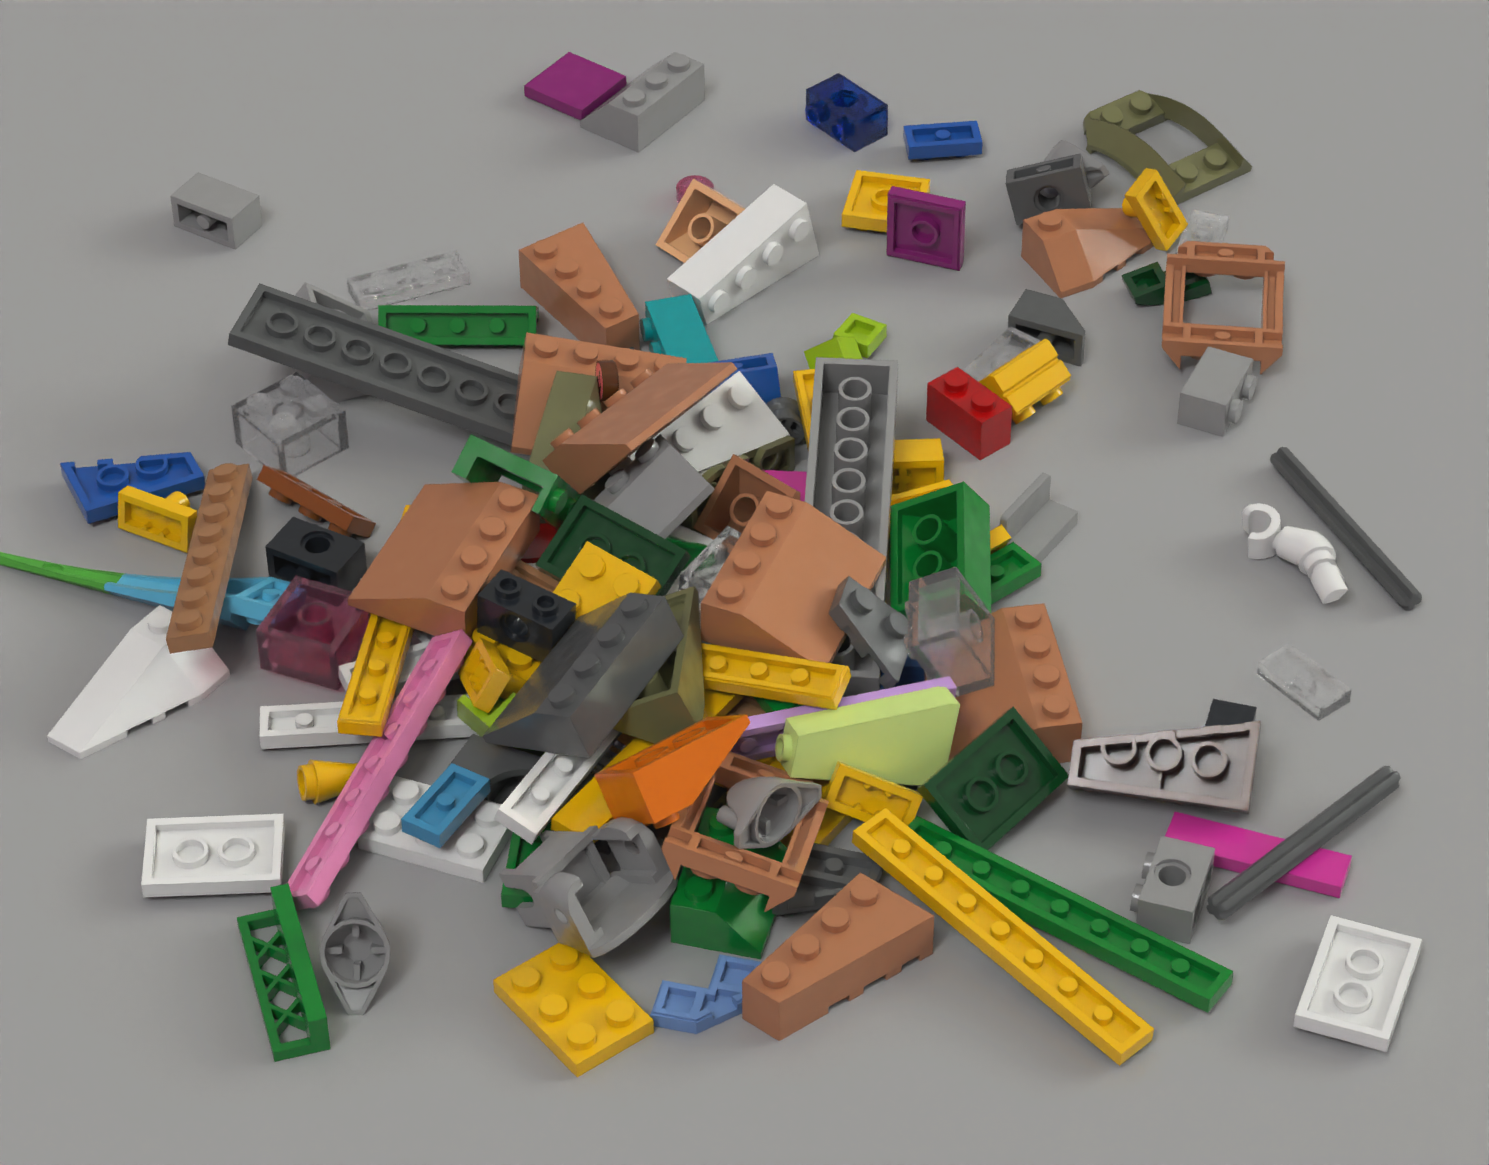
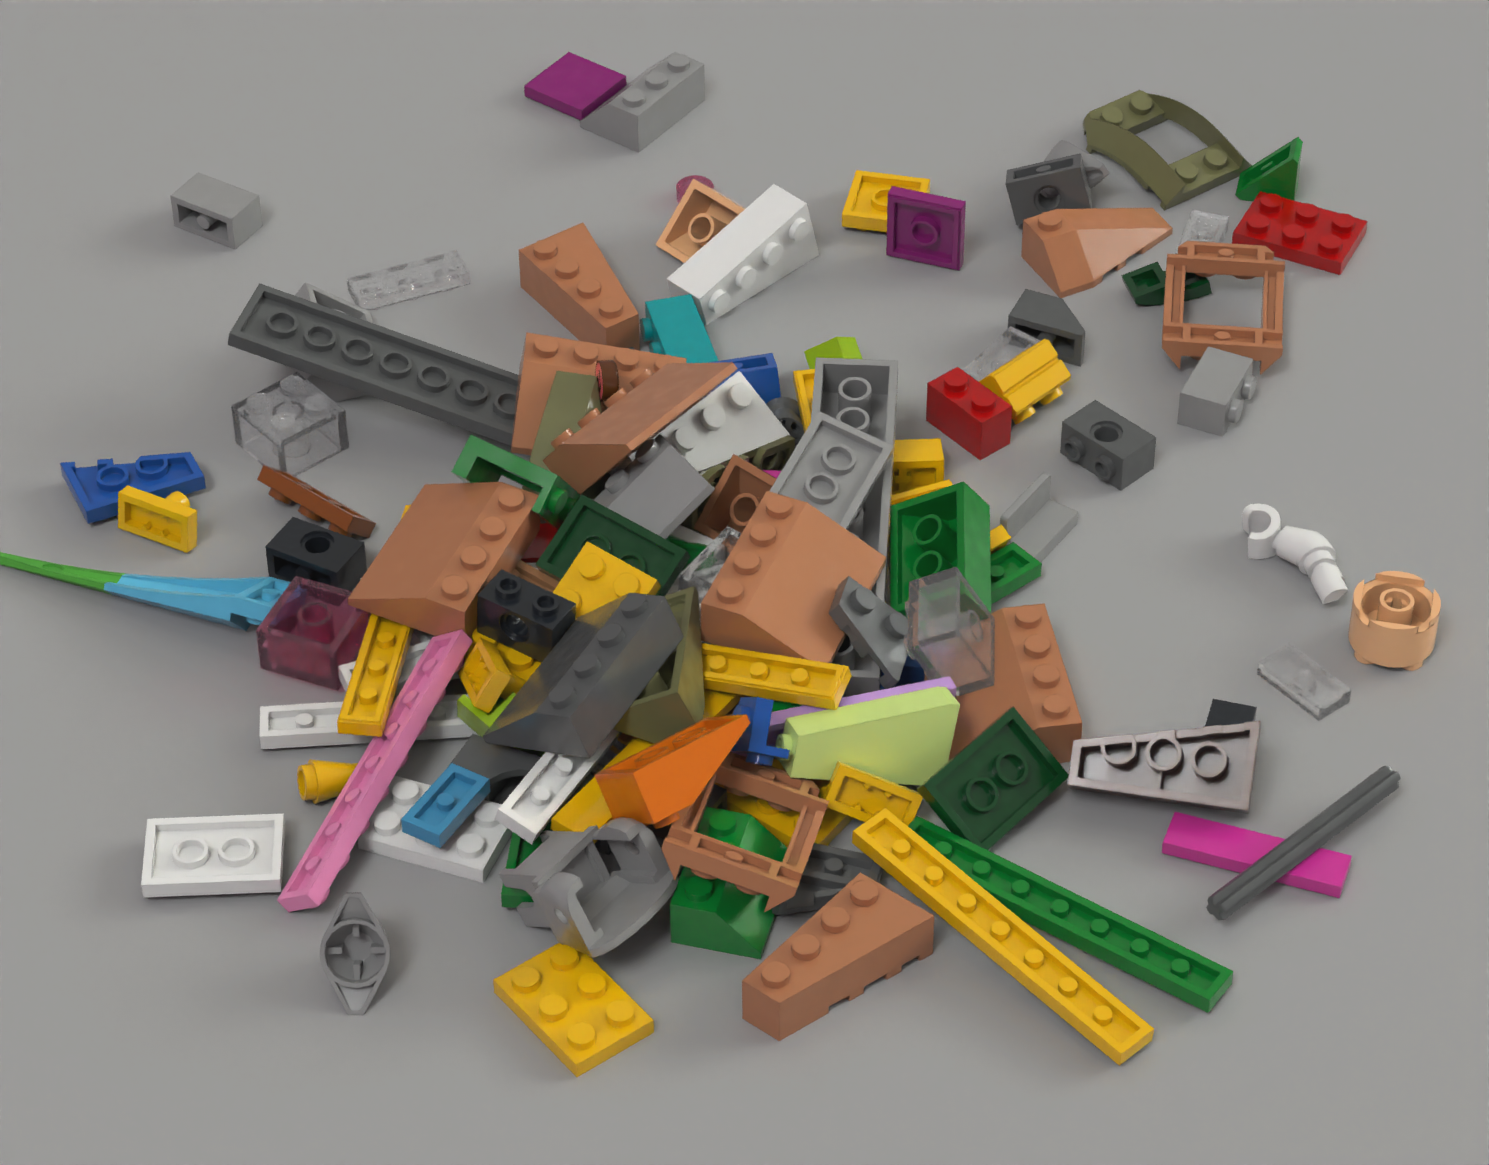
(137, 686): white wedge -> none
(209, 559): medium nougat plate -> none
(298, 968): green fence -> none
(462, 323): green fence -> none
(699, 1008): medium blue tile -> none
(754, 738): none -> blue bracket
(766, 809): light grey hat -> none
(833, 468): none -> light grey plate
(846, 112): clear blue brick -> none
(867, 332): lime plate -> none
(942, 140): blue plate -> none
(1108, 445): none -> dark grey brick
(1155, 209): yellow tile -> none
(1173, 888): light grey brick -> none
(1273, 174): none -> green slope
(1301, 232): none -> red plate
(1346, 529): dark grey axle -> none
(1358, 983): white plate -> none
(1394, 620): none -> light nougat brick

